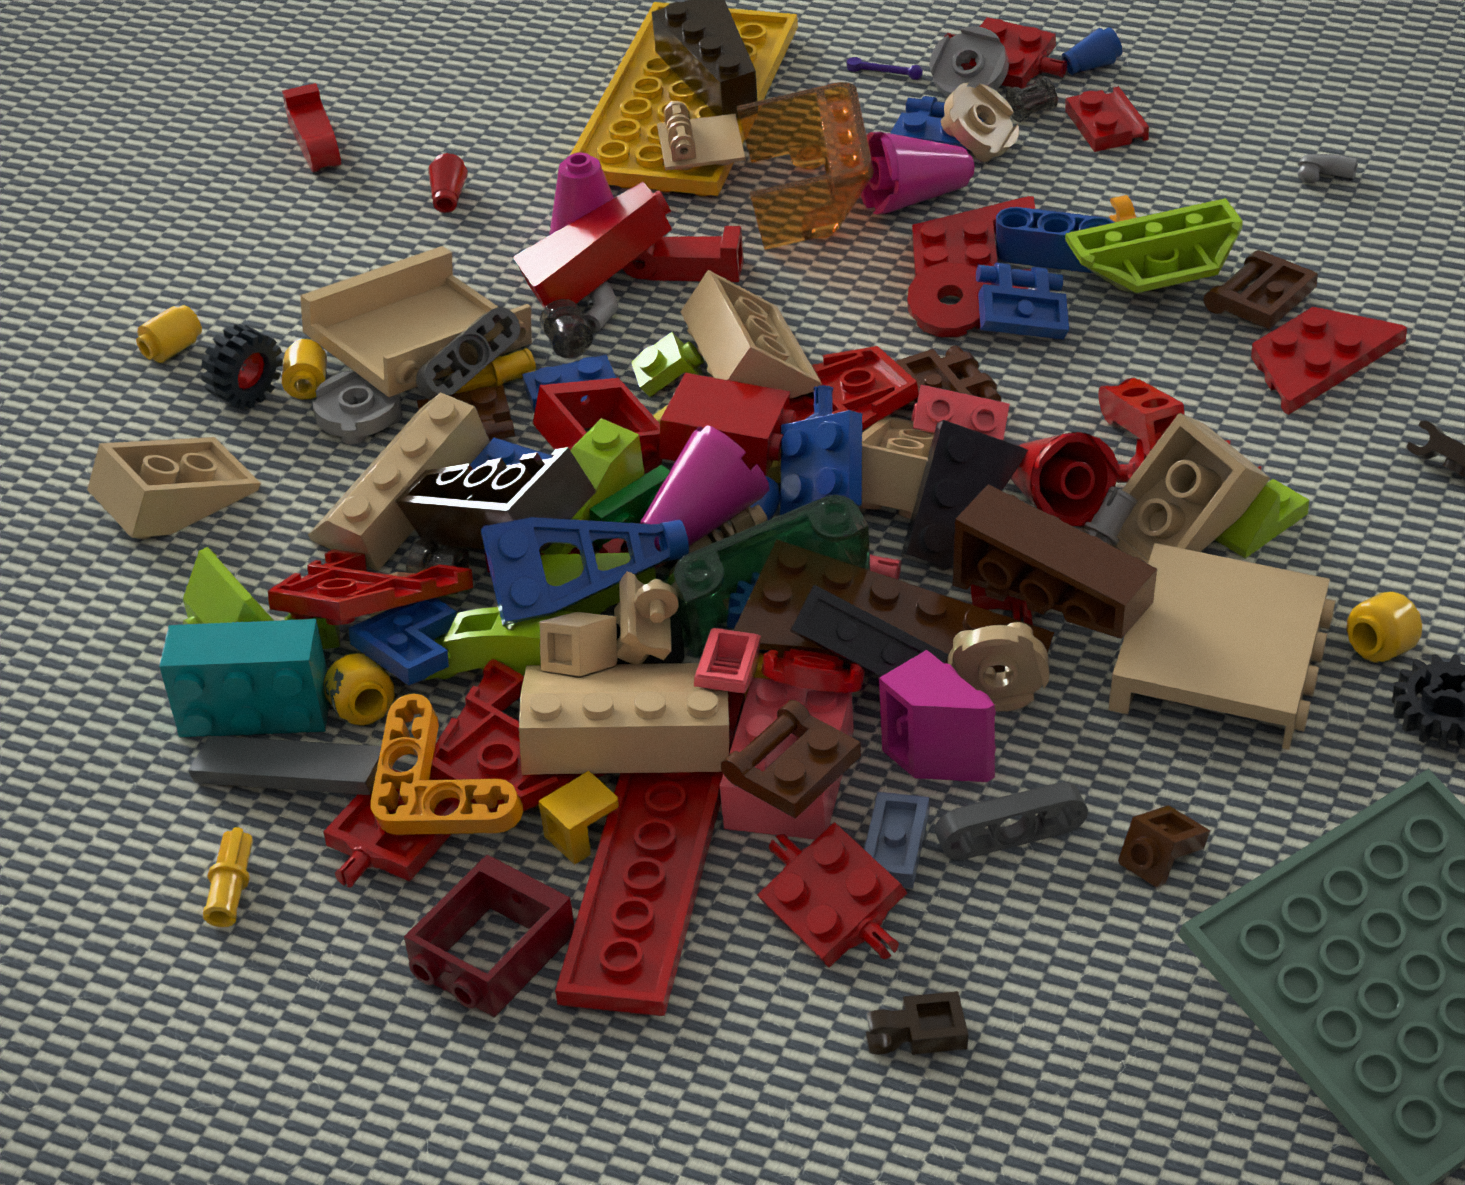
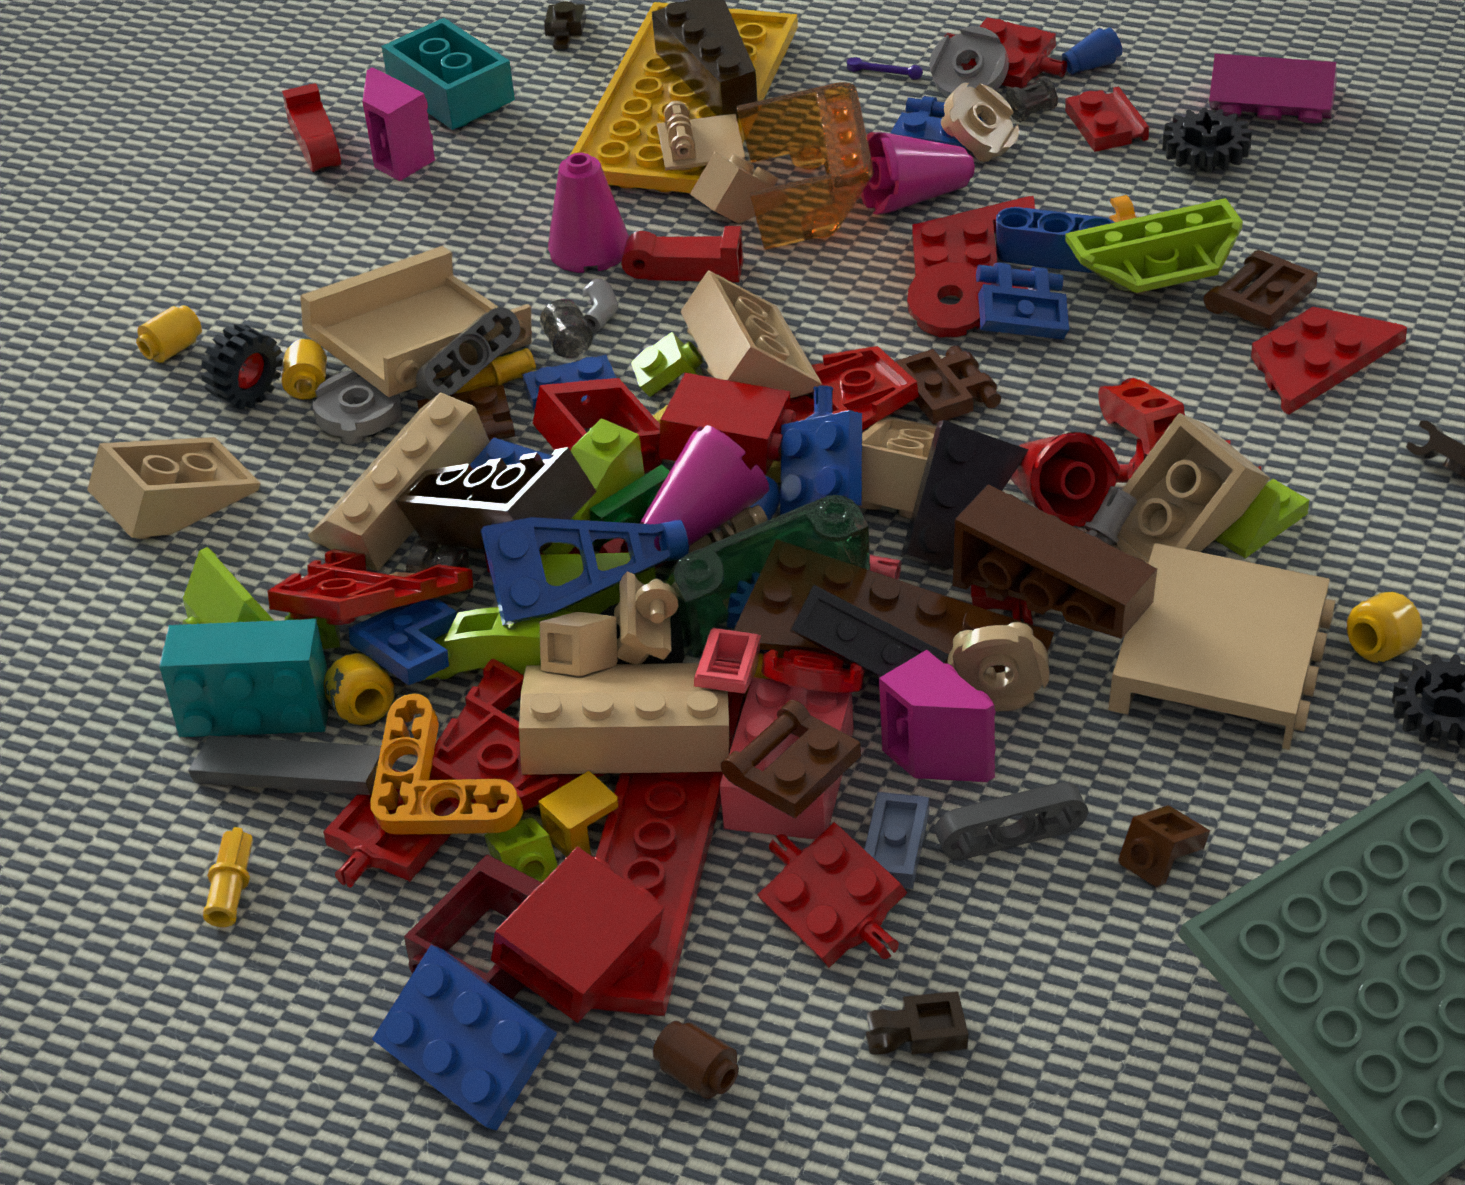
(396, 125): none -> dark pink slope
(447, 179): red cone -> none
(452, 70): none -> teal brick
(464, 1037): none -> blue plate
(524, 848): none -> lime bracket
(563, 21): none -> dark brown plate
(577, 933): none -> red brick
(594, 246): red slope -> none
(696, 1059): none -> reddish brown brick
(727, 186): none -> tan slope
(961, 409): coral hinge -> none
(1207, 140): none -> black gear
(1273, 87): none -> dark pink slope
(1329, 164): light grey arm -> none

